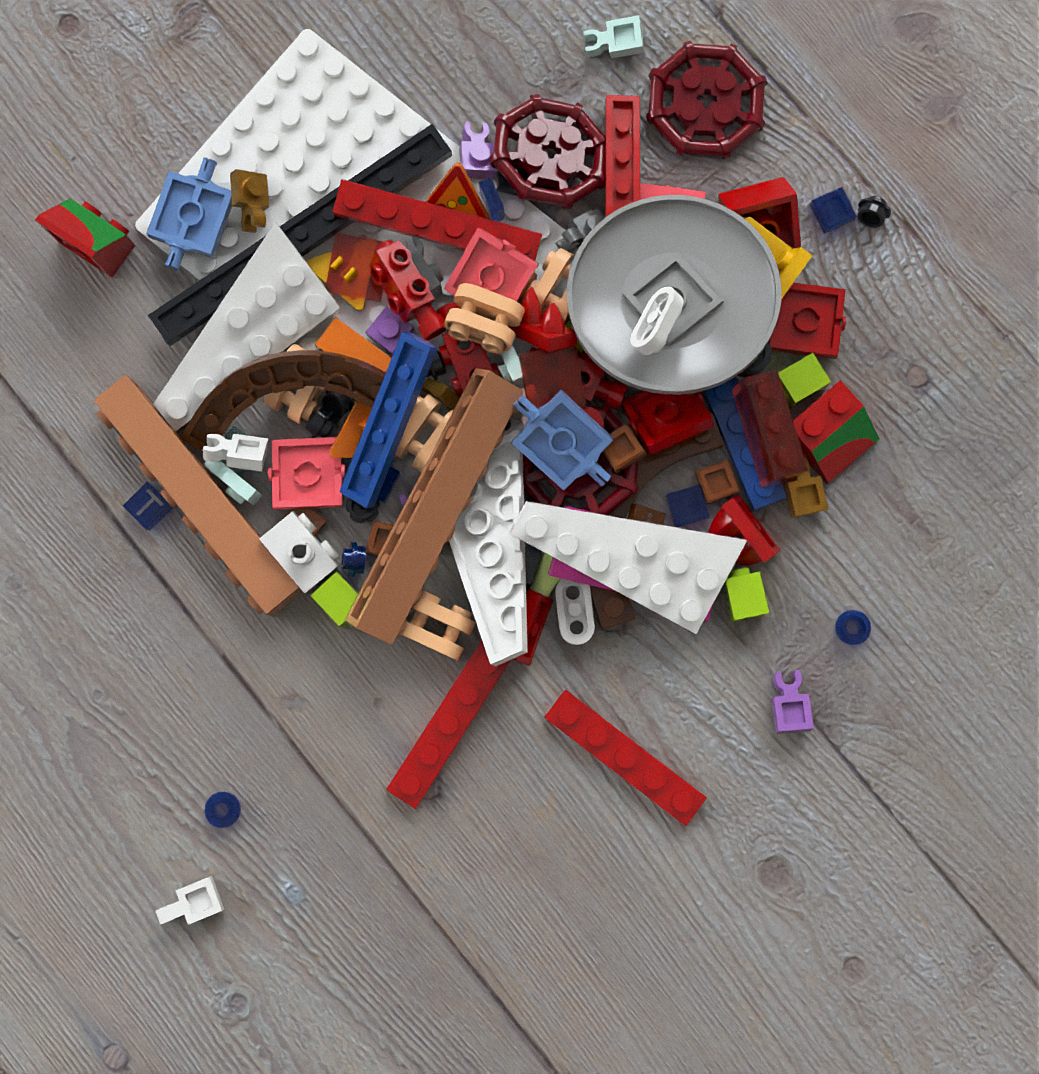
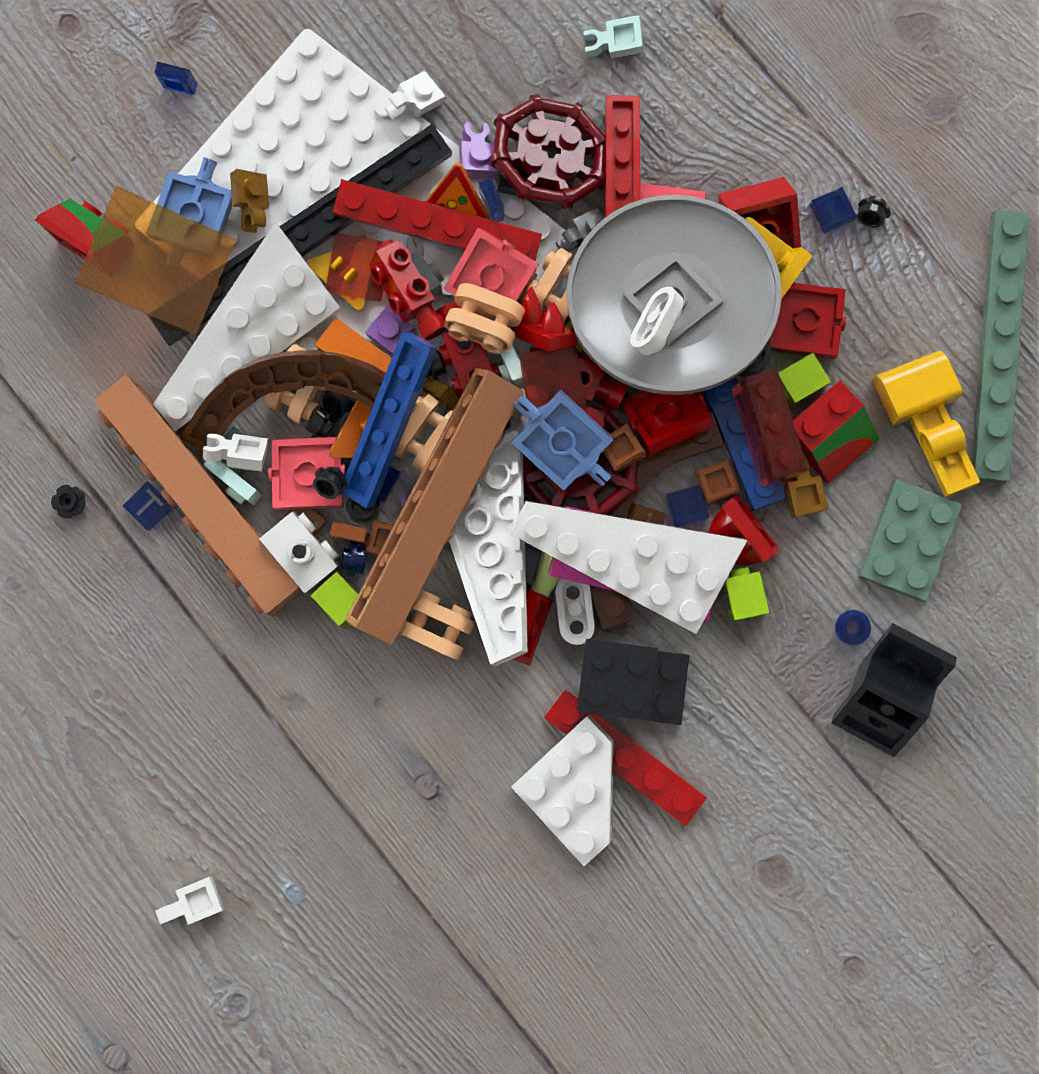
(77, 501): none -> black plate
(155, 261): none -> clear orange piece
(176, 78): none -> clear blue tile
(232, 804): clear blue plate -> none
(329, 482): none -> black plate
(349, 533): none -> dark orange tile
(416, 94): none -> white plate
(446, 728): red plate -> none
(574, 789): none -> white plate
(633, 682): none -> black bracket
(711, 81): dark red plate -> none
(791, 710): medium lavender plate -> none
(894, 690): none -> black bracket
(910, 540): none -> sand green plate
(919, 394): none -> yellow plate
(1000, 346): none -> sand green plate

